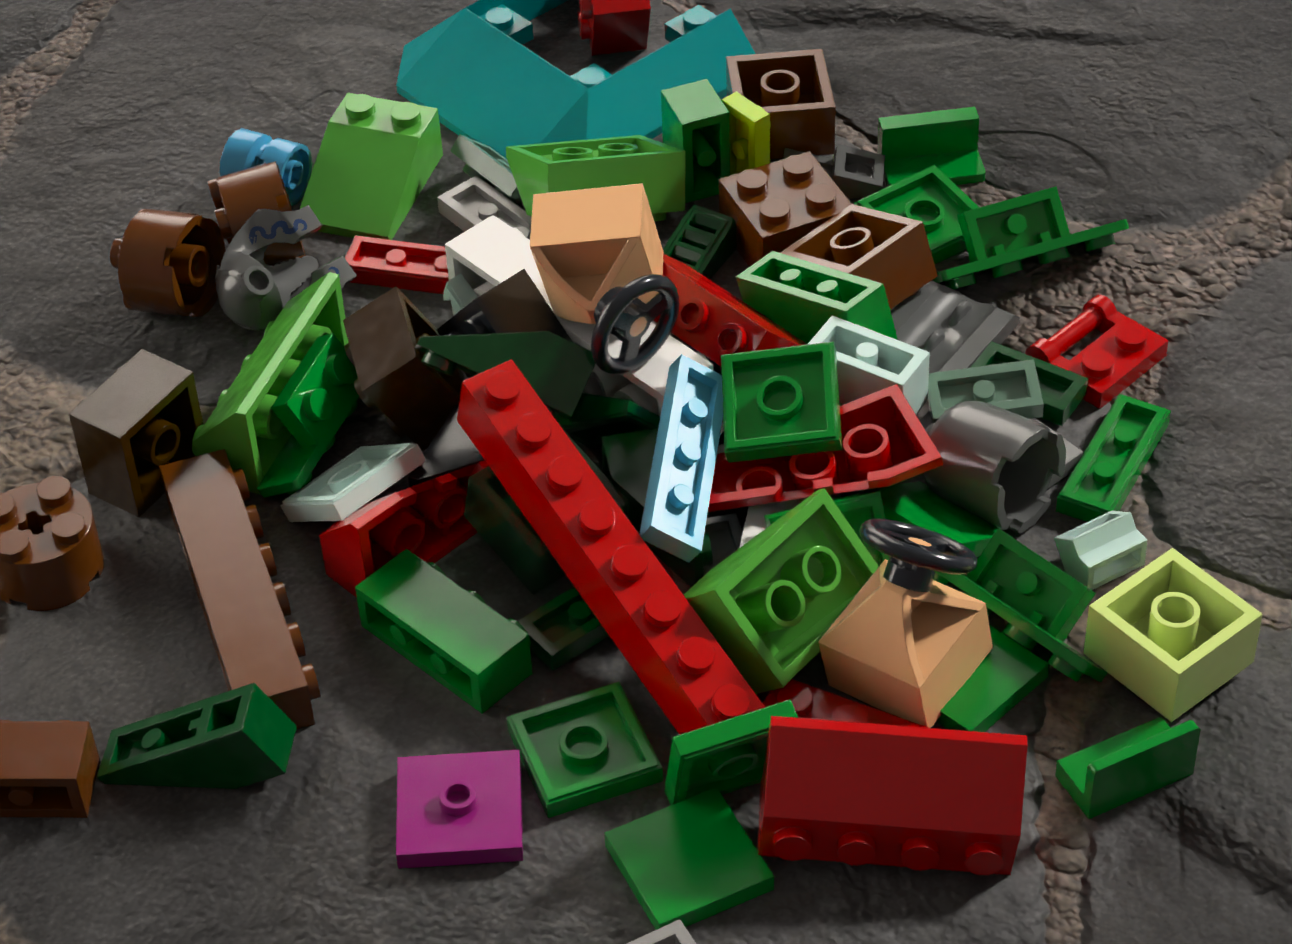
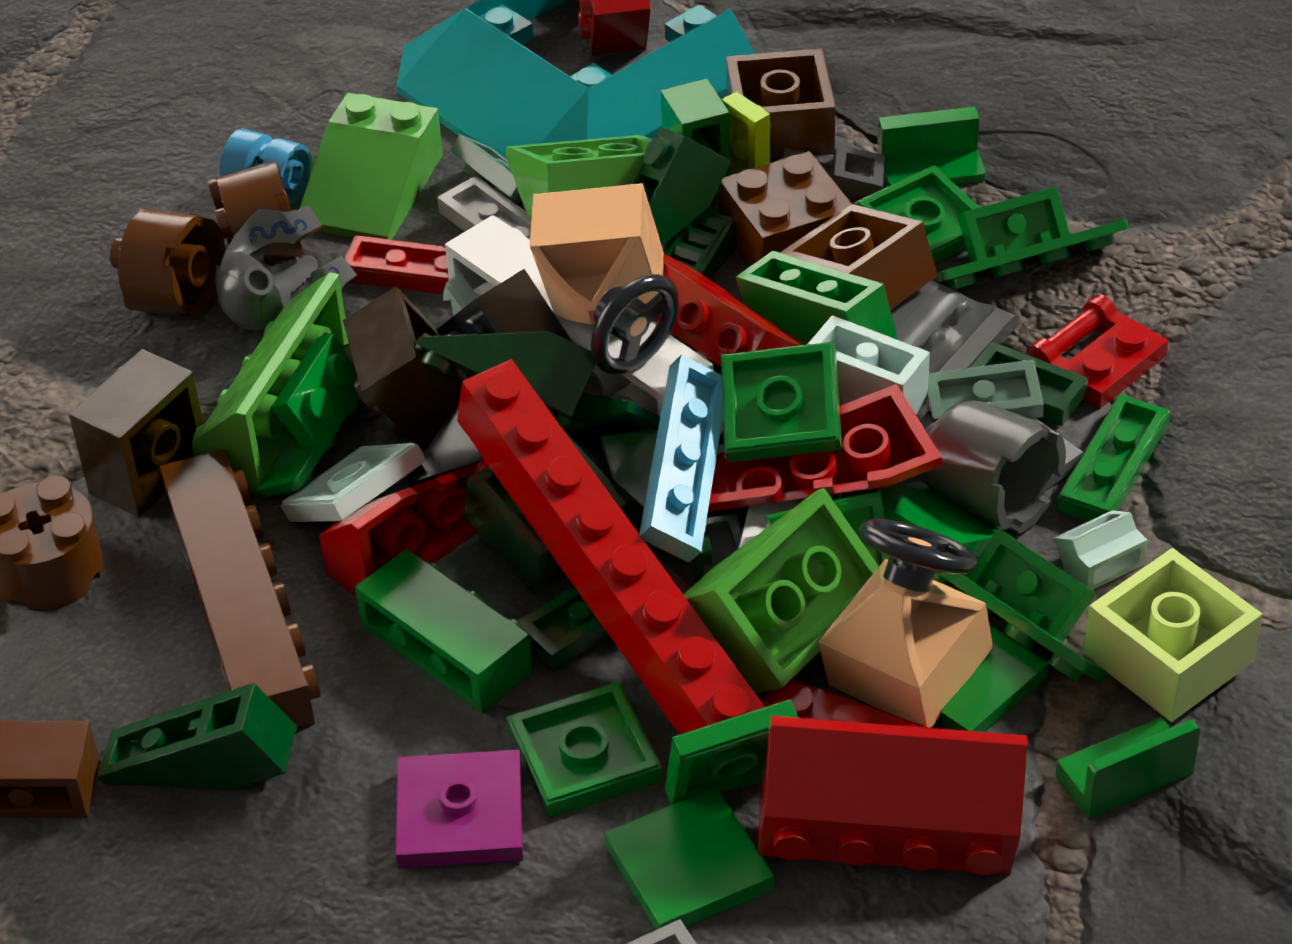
(679, 180): none -> dark green slope

